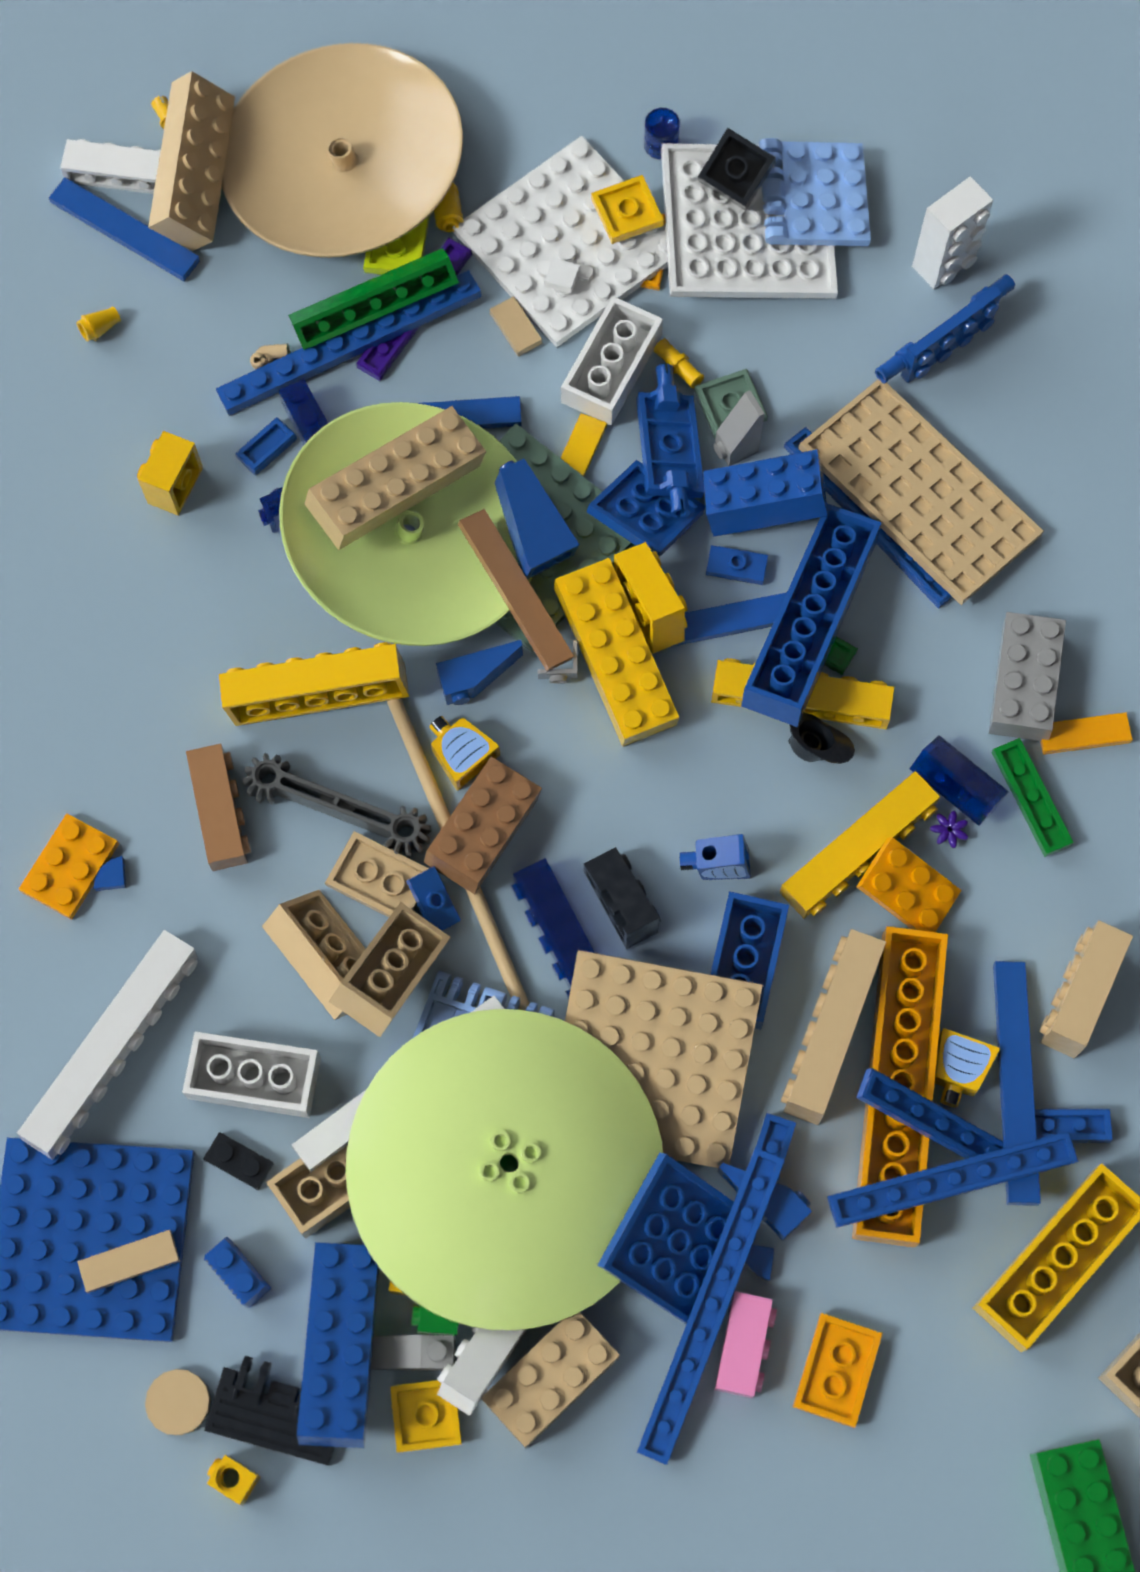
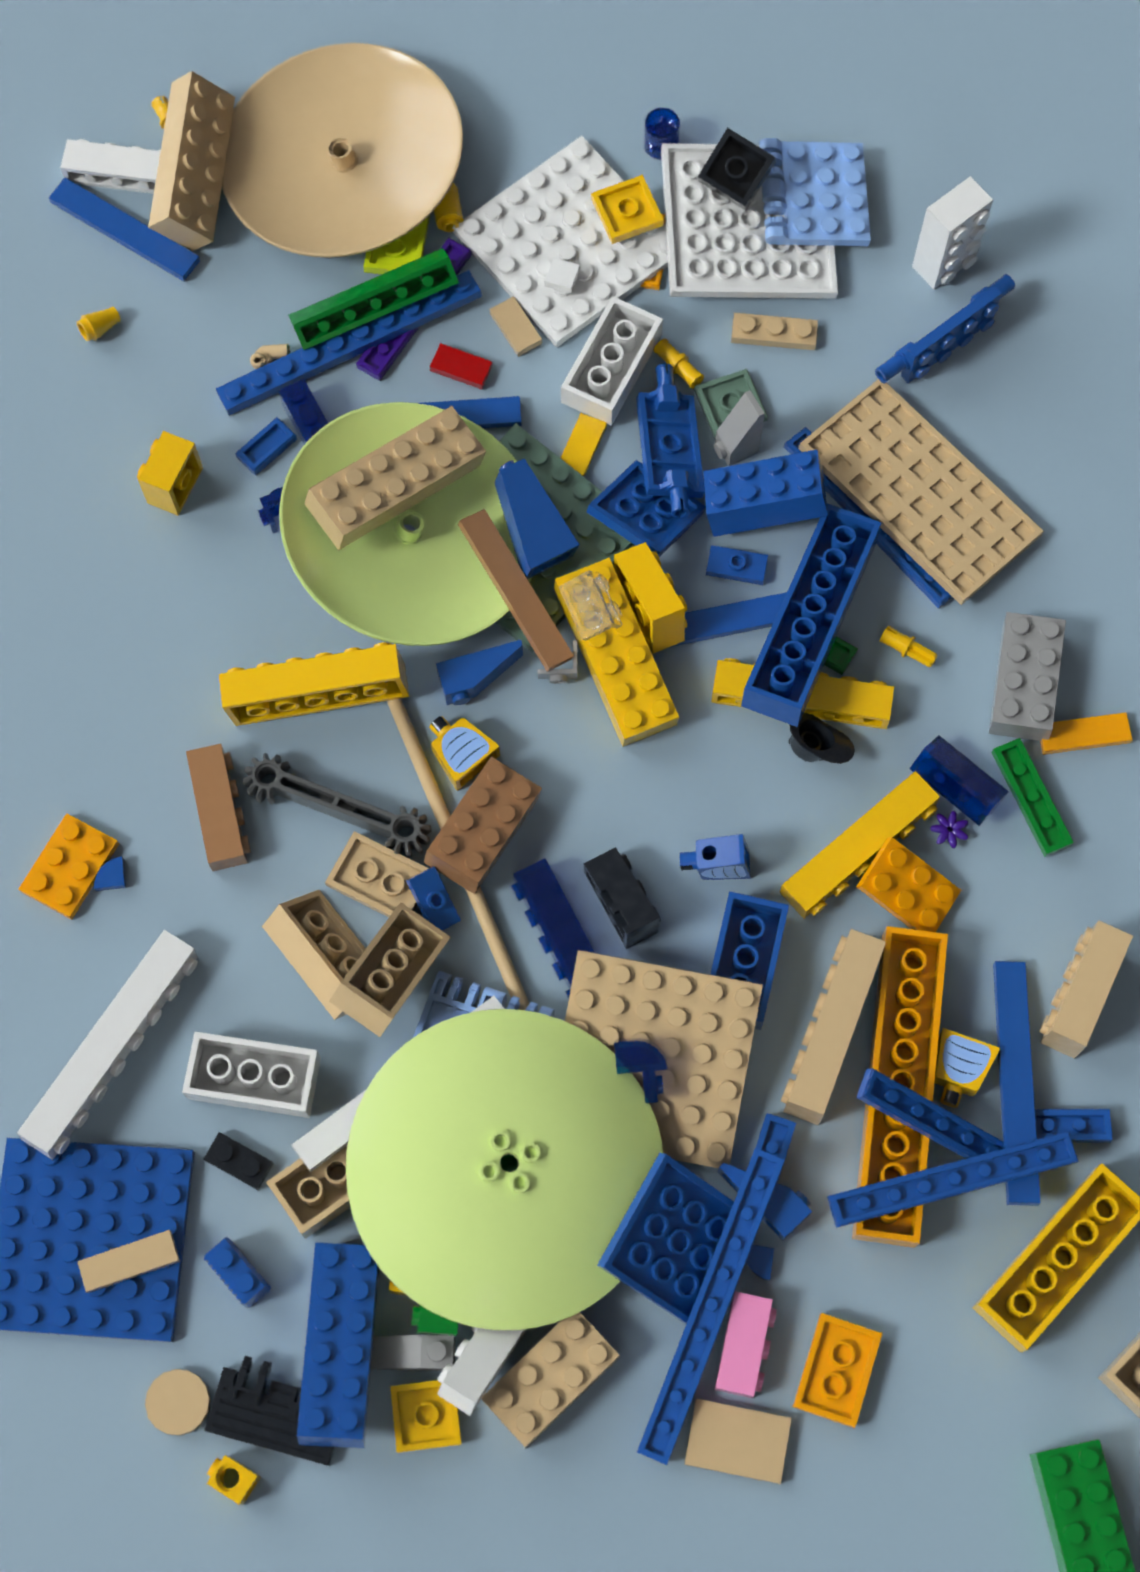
(461, 366): none -> red tile
(591, 604): none -> clear bracket
(642, 1056): none -> clear blue brick
(738, 1441): none -> tan tile
(774, 331): none -> tan plate
(907, 646): none -> yellow axle

